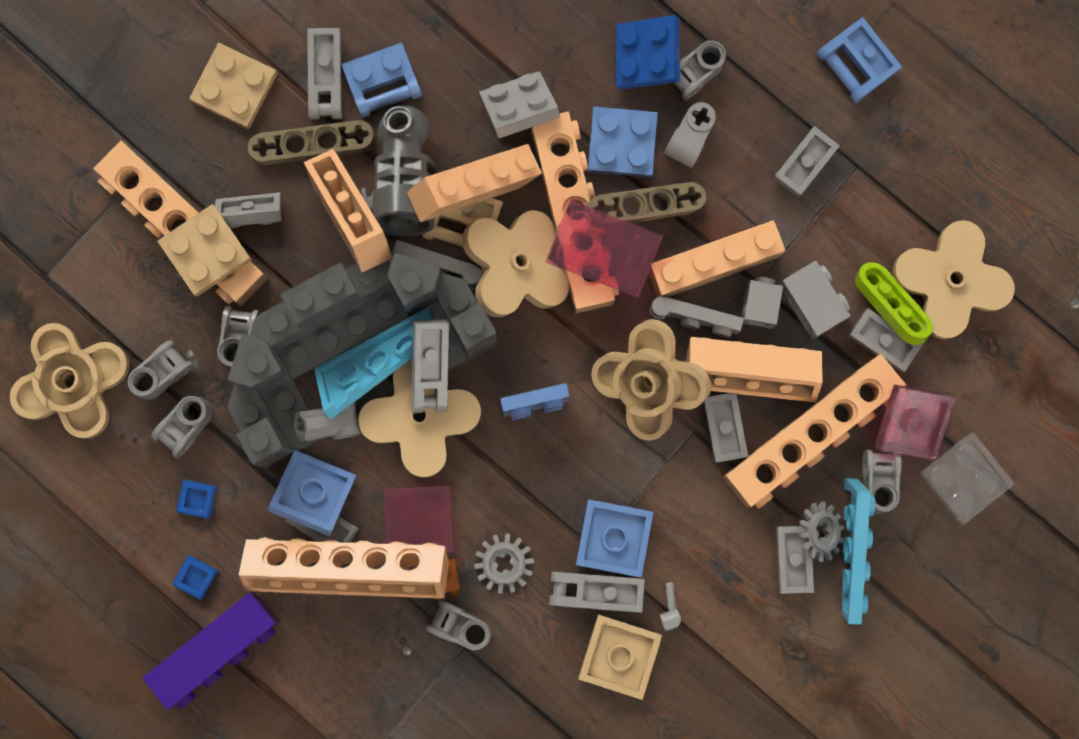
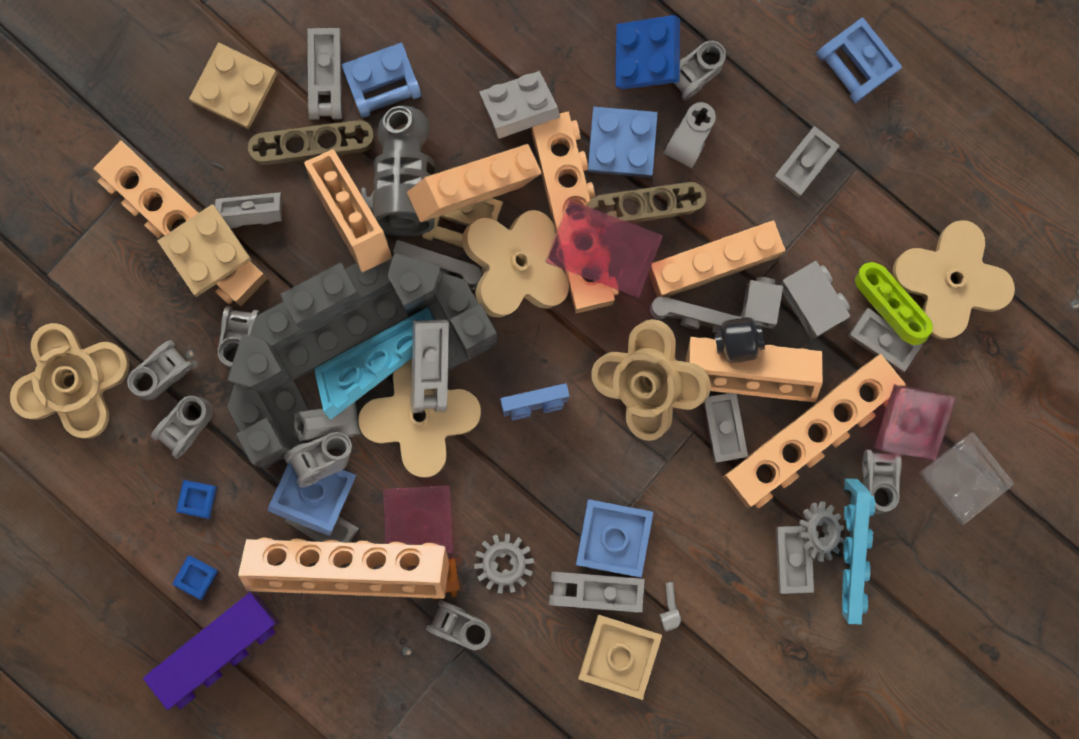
(313, 462): none -> light grey piece
(740, 340): none -> black head

